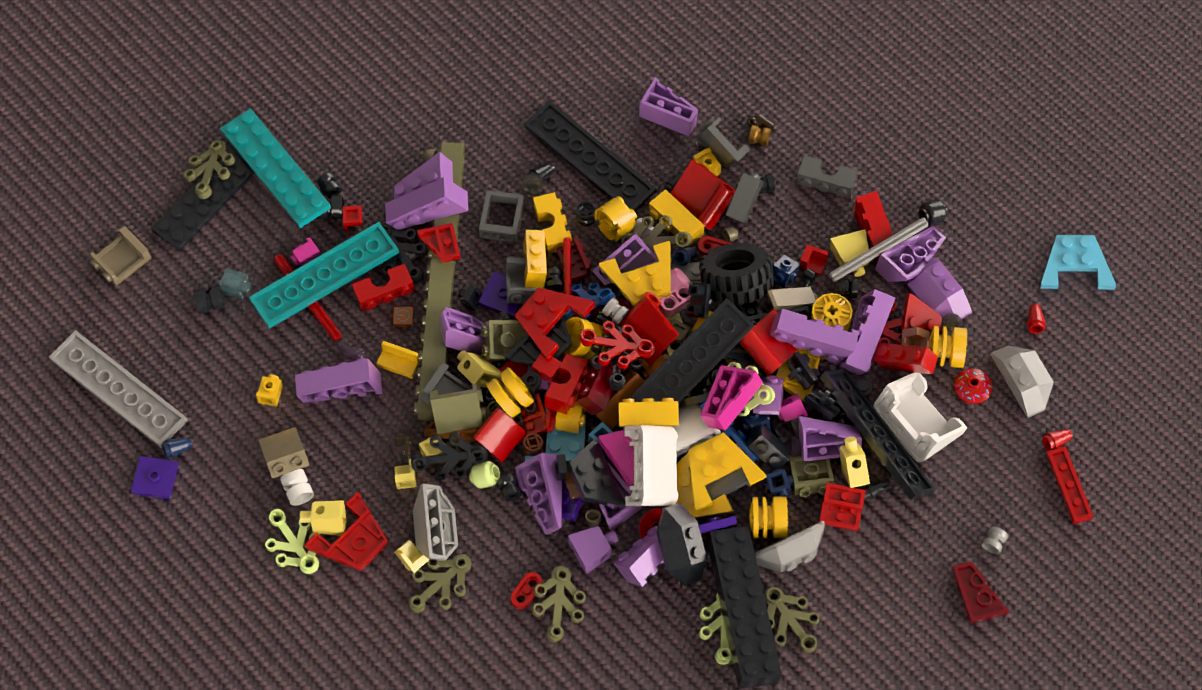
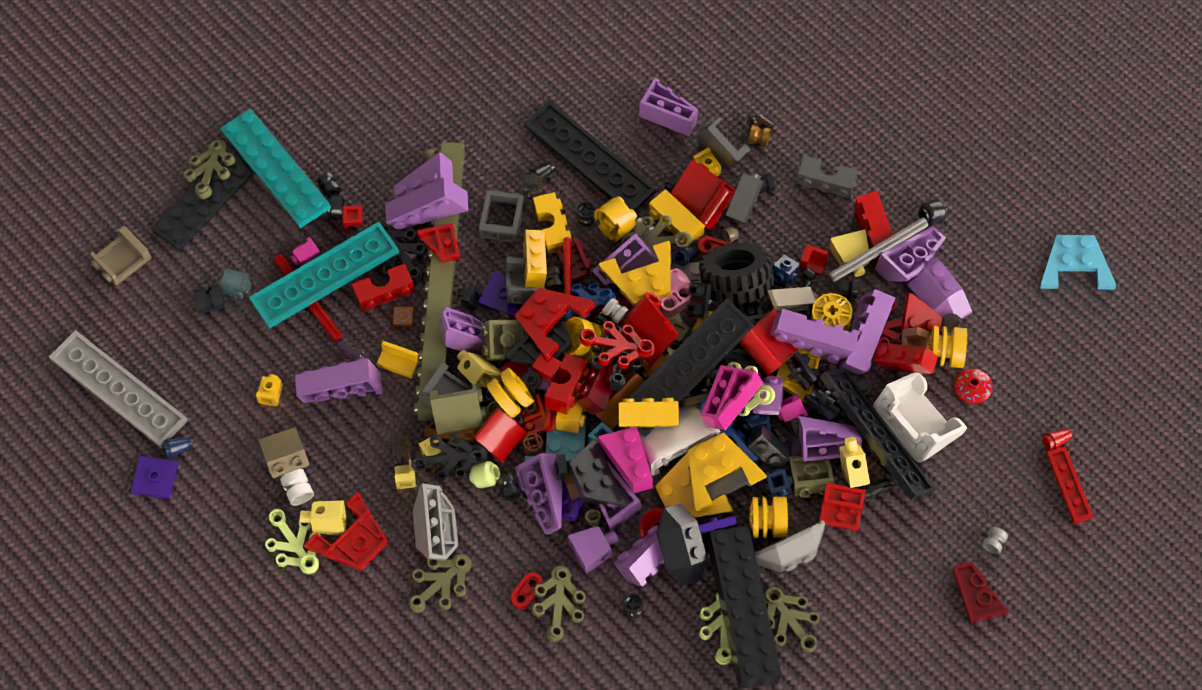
(410, 556): light yellow panel -> none
(630, 602): none -> black wheel
(653, 465): white windscreen -> none
(1025, 377): light grey wedge -> none
(1036, 321): red cone -> none

